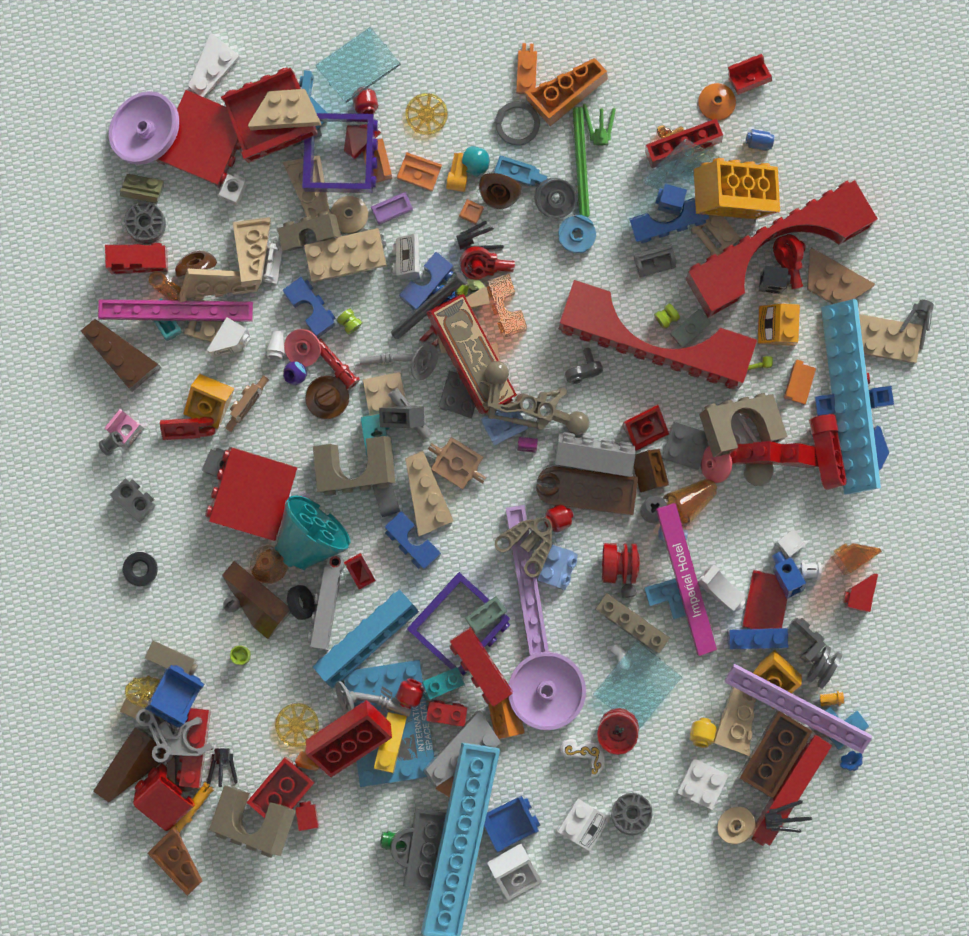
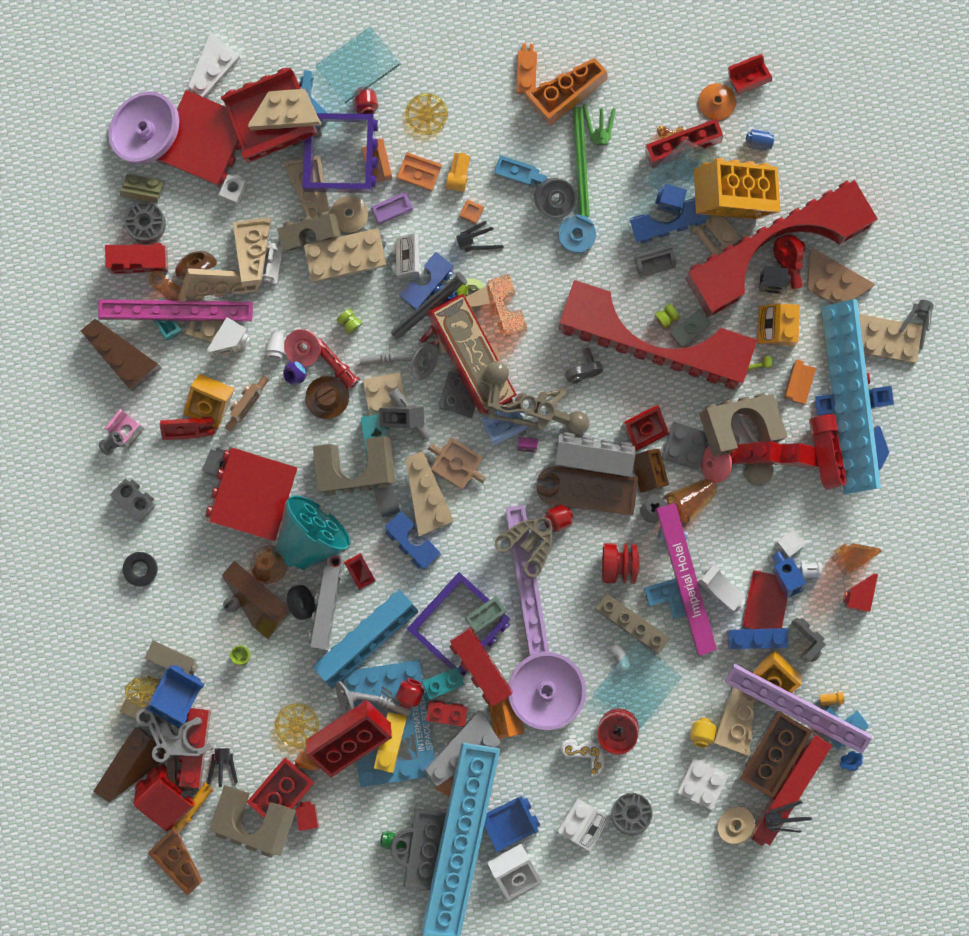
(300, 293): blue arch -> none
(356, 140): slope -> none
(476, 160): teal hair -> none
(483, 263): red pin -> none
(499, 118): dark grey piece -> none
(499, 190): reddish brown hat -> none
(558, 567): light blue bracket -> none
(628, 591): dark grey hinge -> none
(824, 667): dark grey wheel -> none

